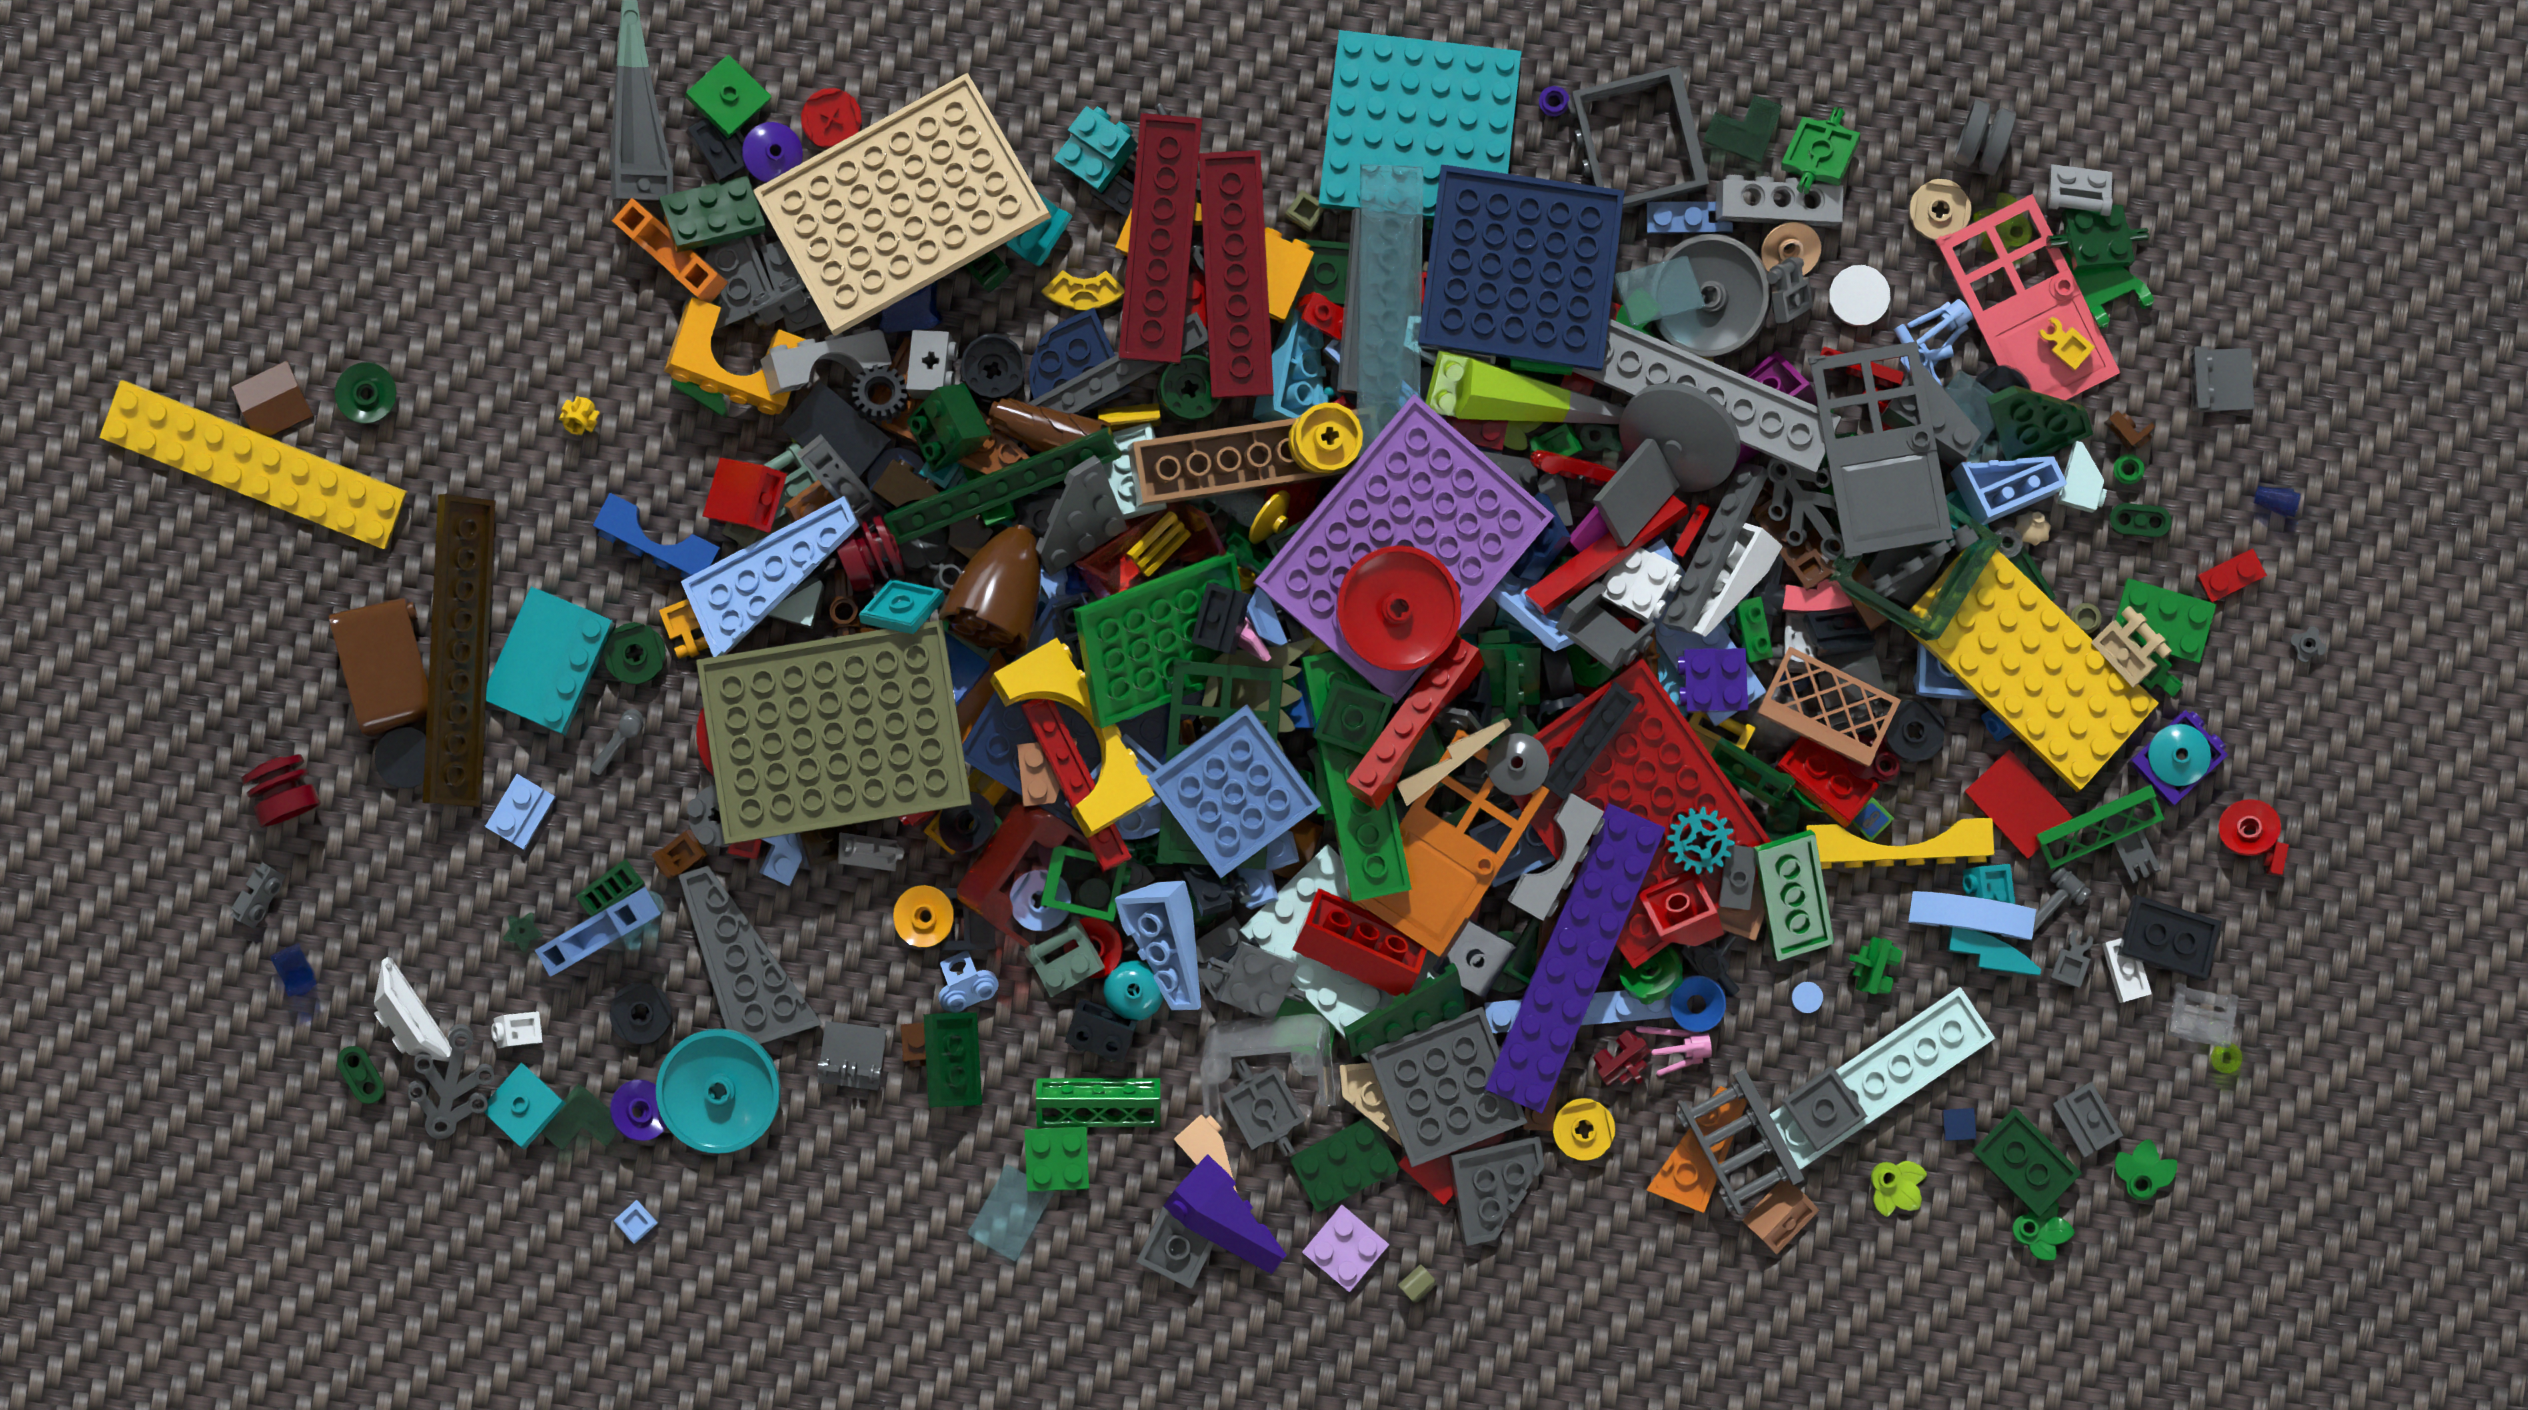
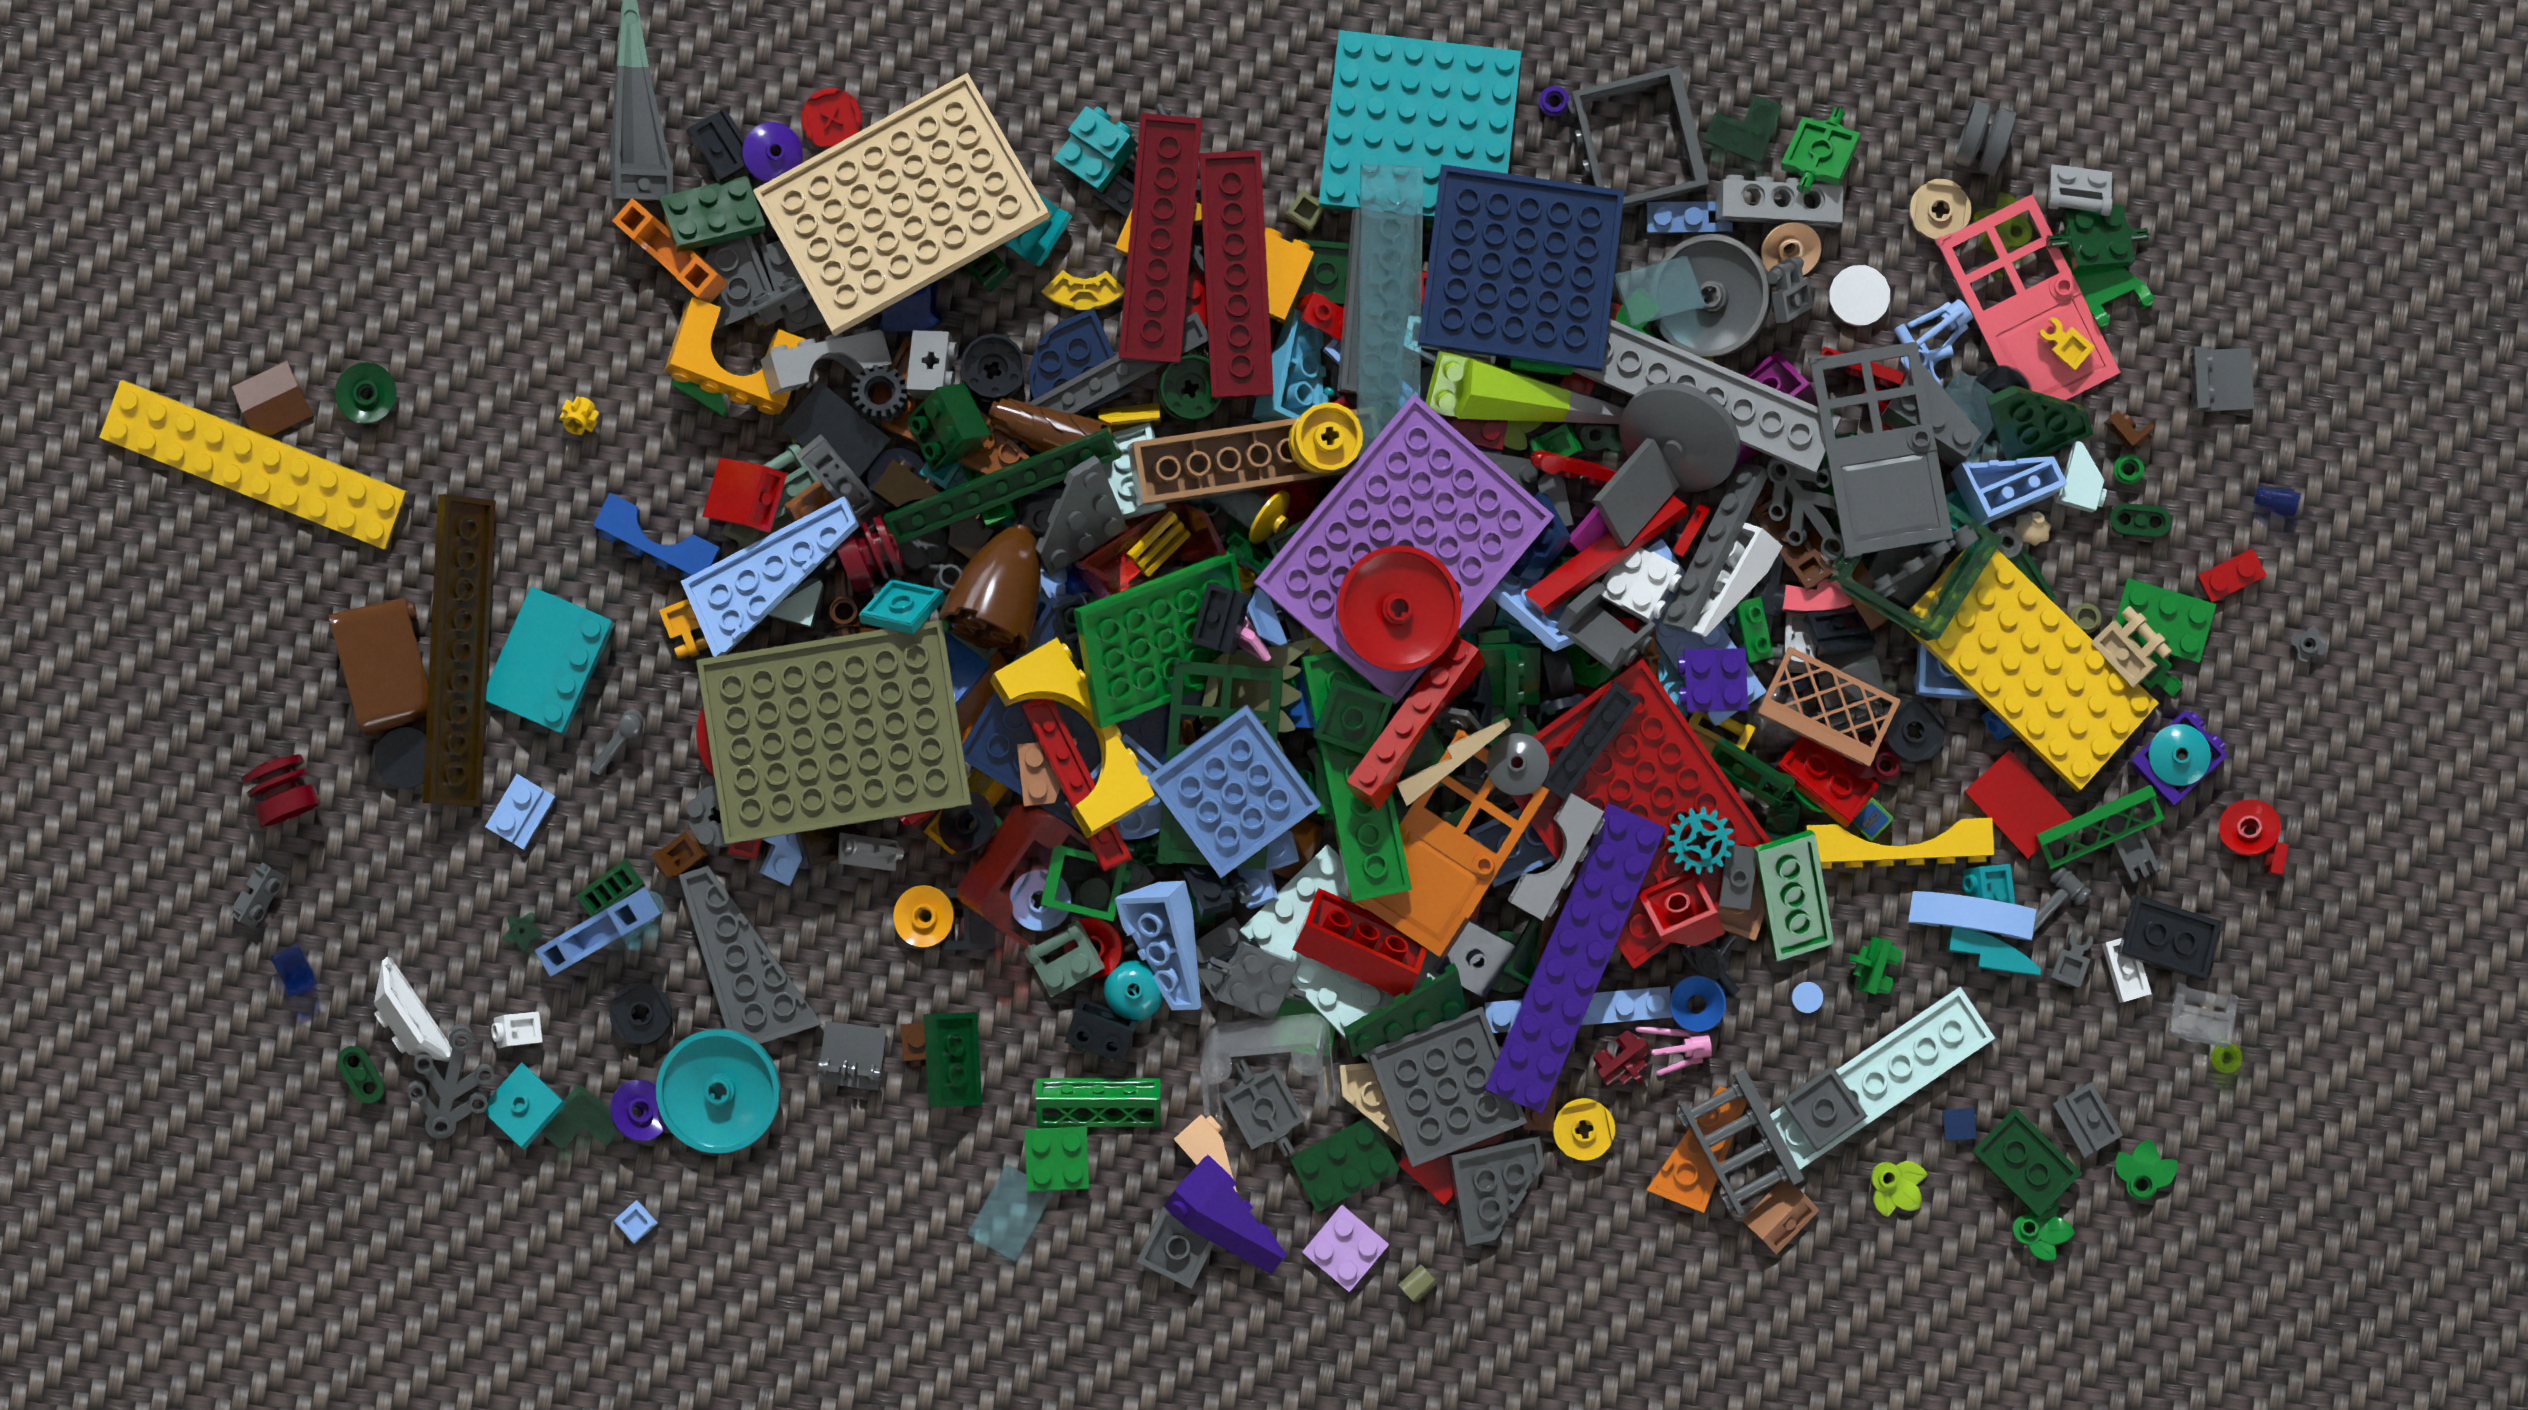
(650, 662): dark green plate -> none
(728, 96): green plate -> none
(967, 987): light blue bracket -> none
(1655, 987): green plate -> none

